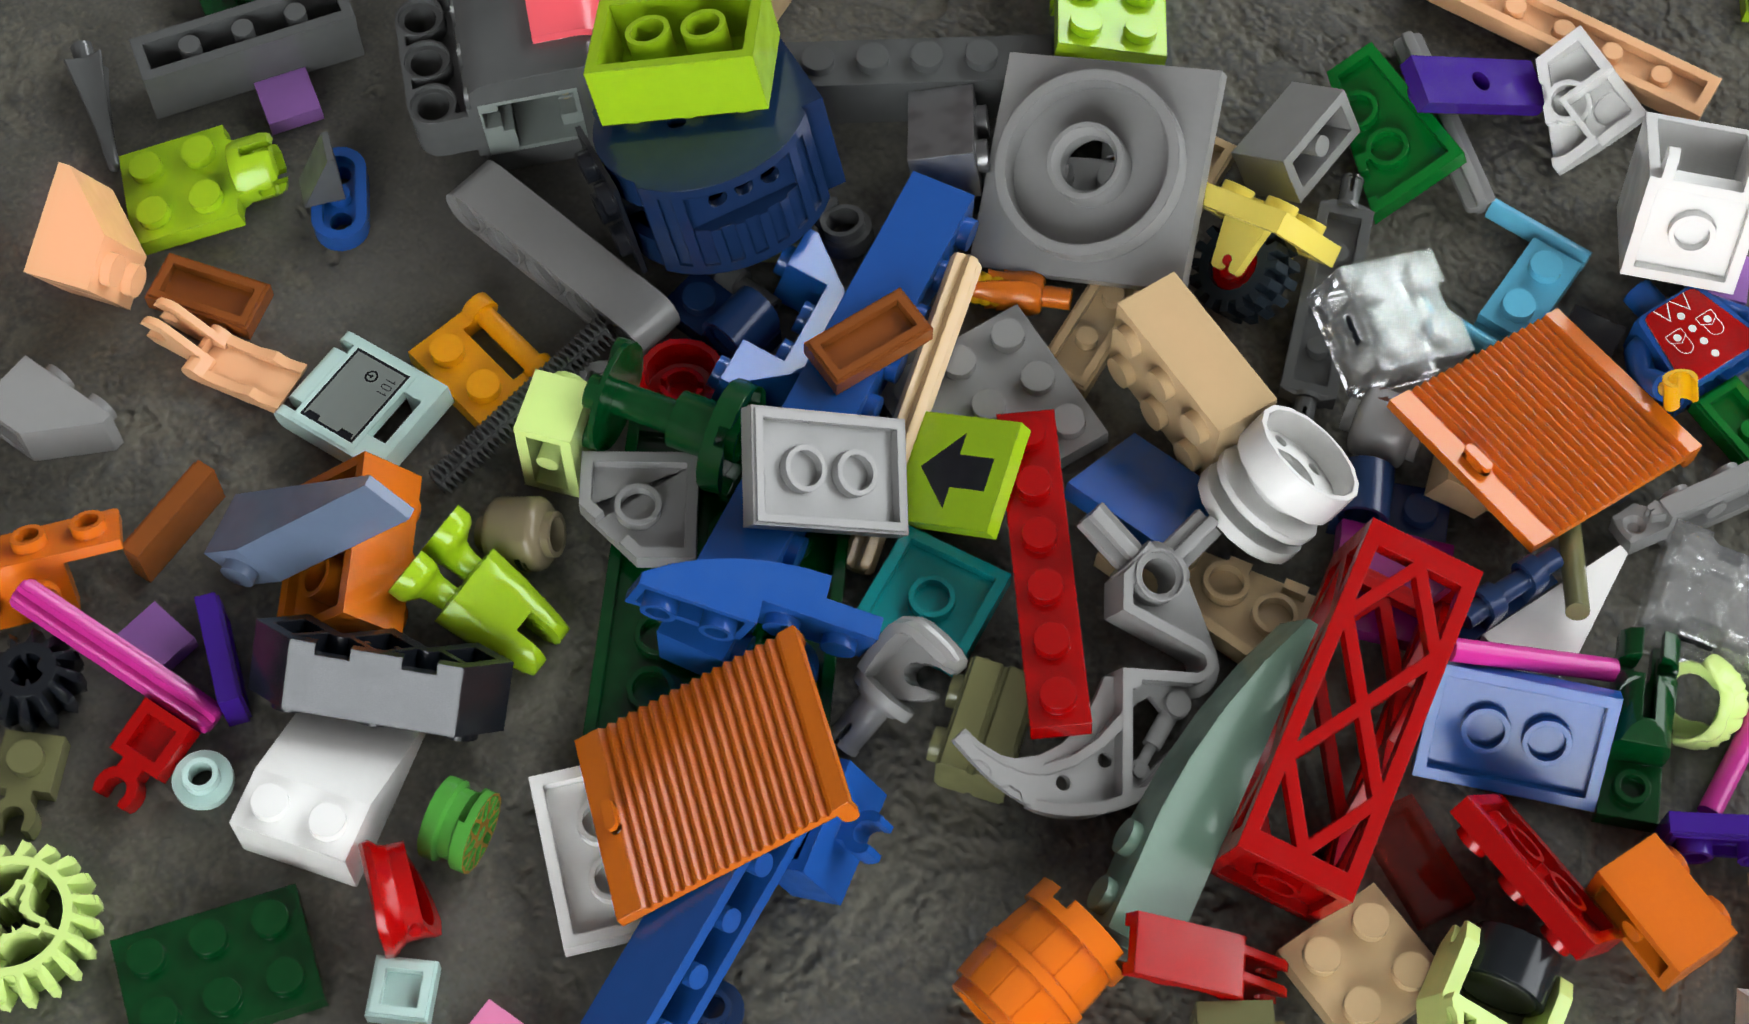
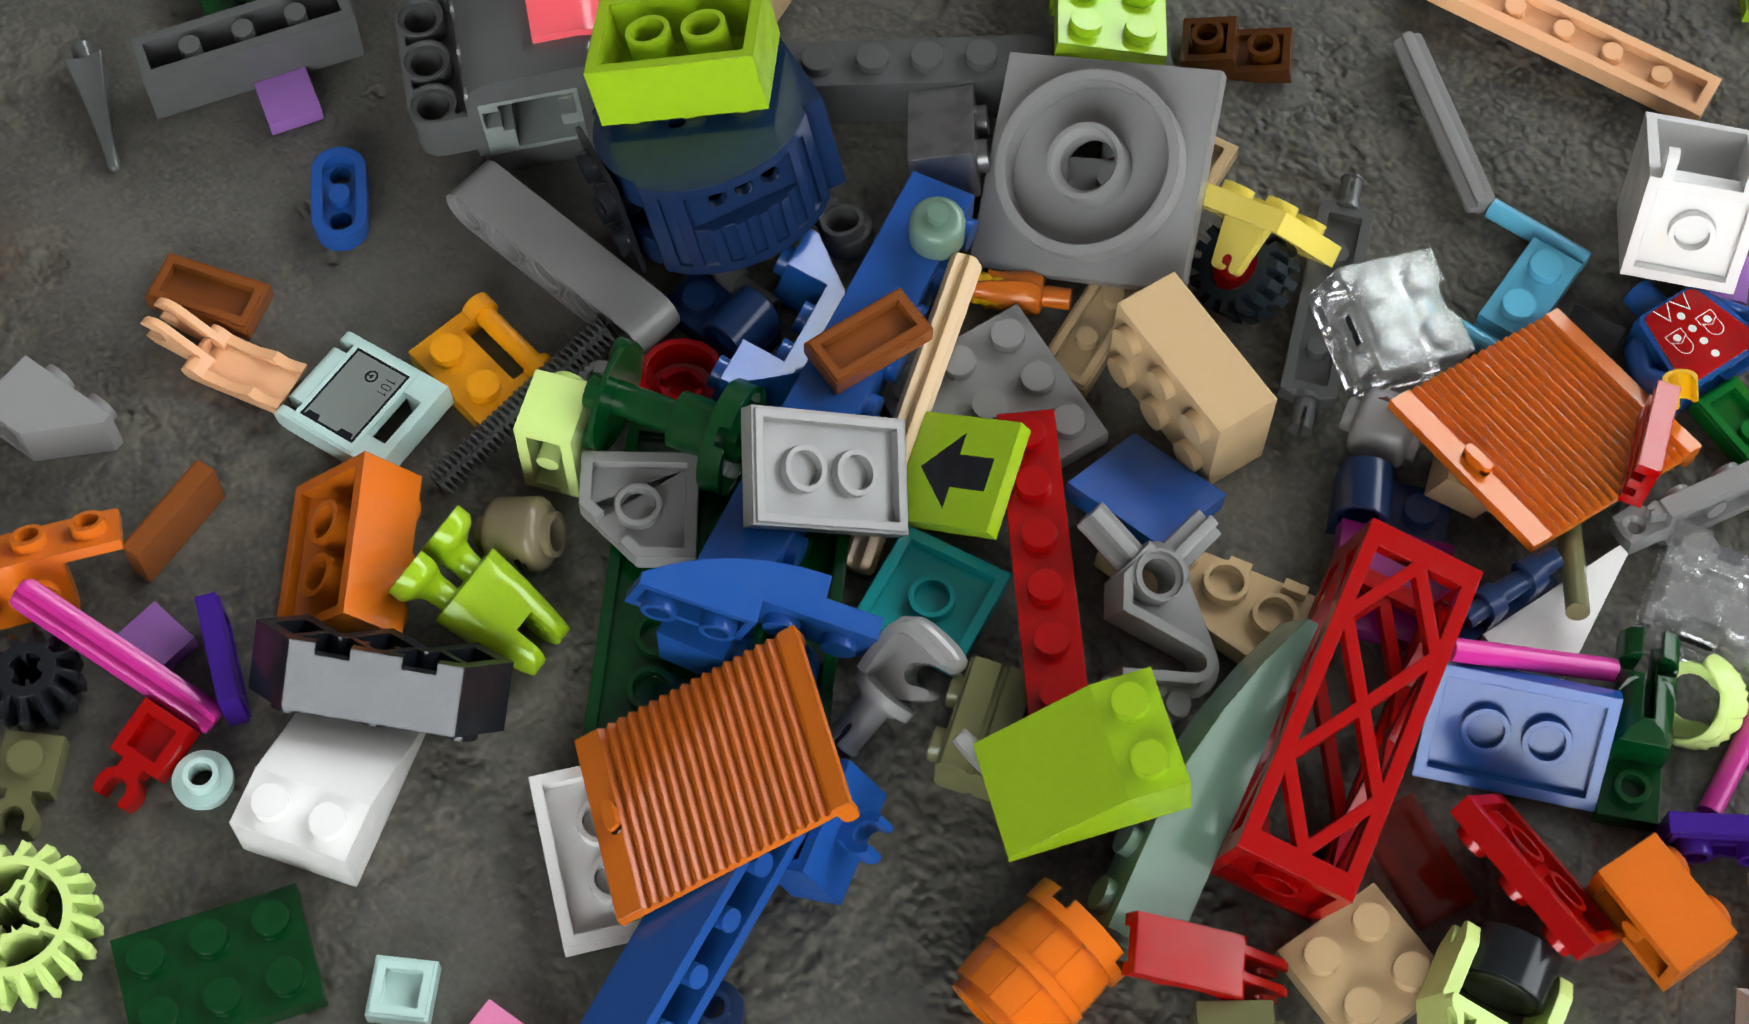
(87, 242): light nougat slope -> none
(198, 185): lime plate -> none
(298, 526): sand blue slope -> none
(321, 178): dark grey piece -> none
(398, 897): red hat -> none
(458, 824): bright green wheel -> none
(937, 228): none -> sand green piece
(1084, 766): none -> lime slope
(1242, 54): none -> reddish brown slope
(1278, 484): white wheel -> none
(1296, 141): light grey brick -> none
(1396, 147): green wing -> none
(1472, 85): dark purple tile -> none
(1583, 100): white slope -> none
(1649, 444): none -> tile

